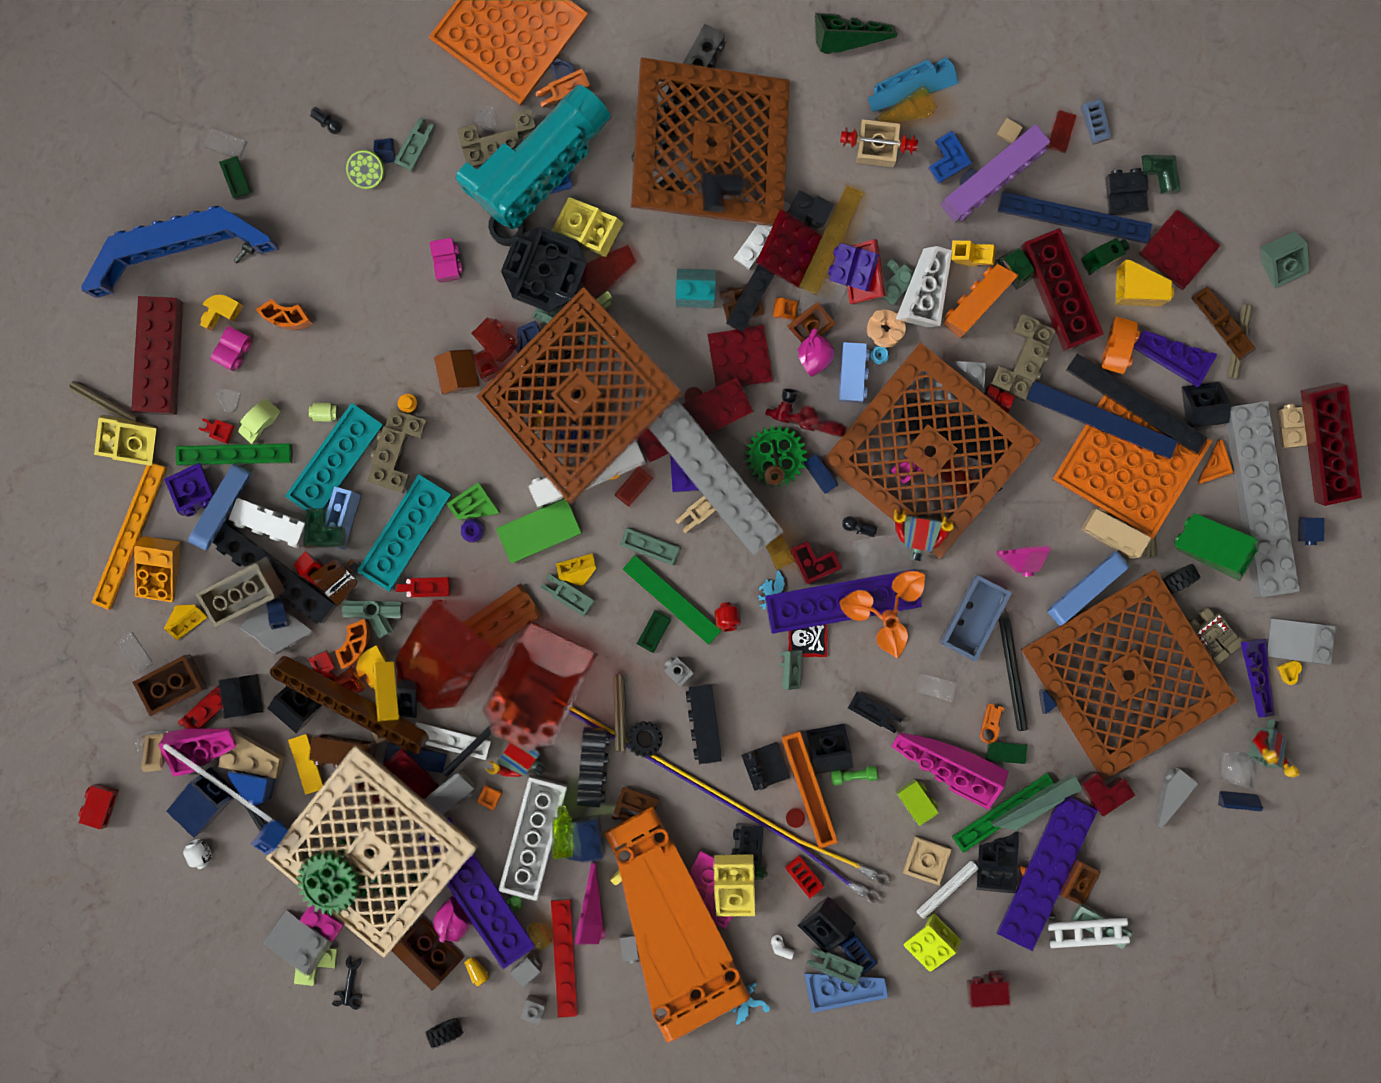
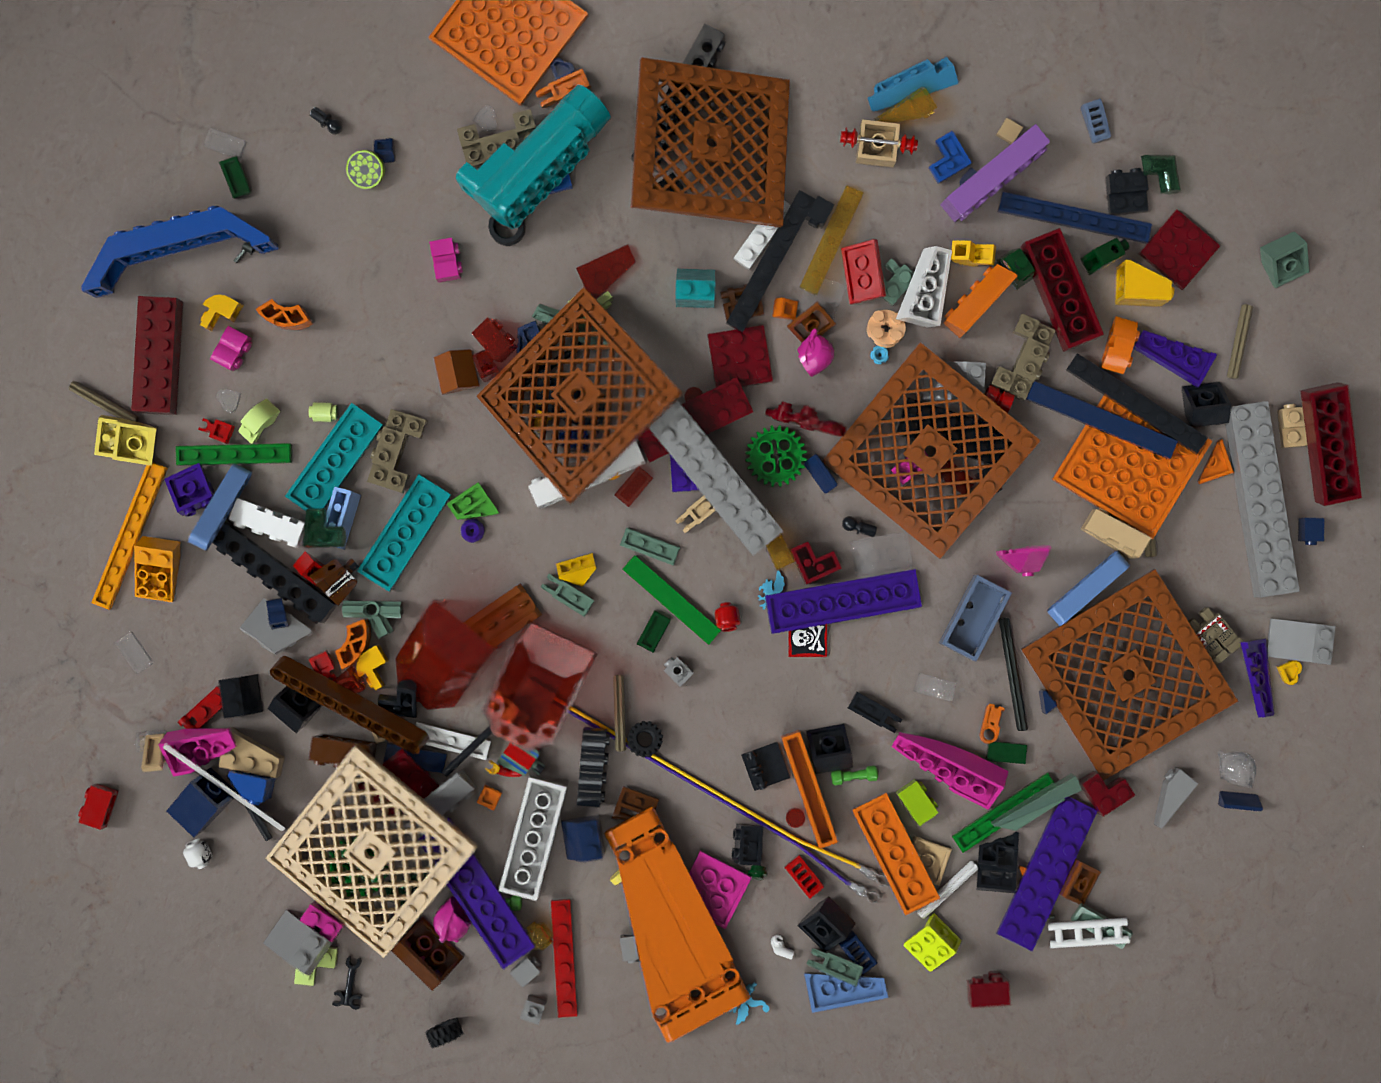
(170, 685): reddish brown brick -> none
(183, 620): yellow slope -> none
(240, 592): dark tan brick -> none
(270, 836): blue brick -> none
(307, 770): yellow tile -> none
(315, 891): green gear -> none
(385, 691): yellow tile -> none
(407, 403): light orange plate -> none
(414, 145): sand green hinge -> none
(425, 587): red hinge -> none
(476, 971): yellow cone -> none
(538, 249): black piece -> none
(538, 531): bright green tile -> none
(562, 834): clear neon green hinge -> none
(588, 226): light yellow slope -> none
(591, 921): dark pink wedge -> none
(705, 724): black brick -> none
(717, 185): black brick -> none
(734, 885): light yellow slope -> none
(774, 469): reddish brown plate -> none
(789, 249): dark red plate -> none
(789, 395): black hinge -> none
(792, 669): sand green plate -> none
(840, 35): dark green wedge -> none
(853, 266): dark purple plate -> none
(853, 372): light blue brick -> none
(894, 635): orange plant -> none
(896, 854): none -> orange plate
(921, 532): torso -> none
(1061, 131): clear red plate -> none
(1181, 578): black tyre -> none
(1217, 546): green slope -> none
(1223, 323): reddish brown slope -> none
(1269, 749): torso -> none

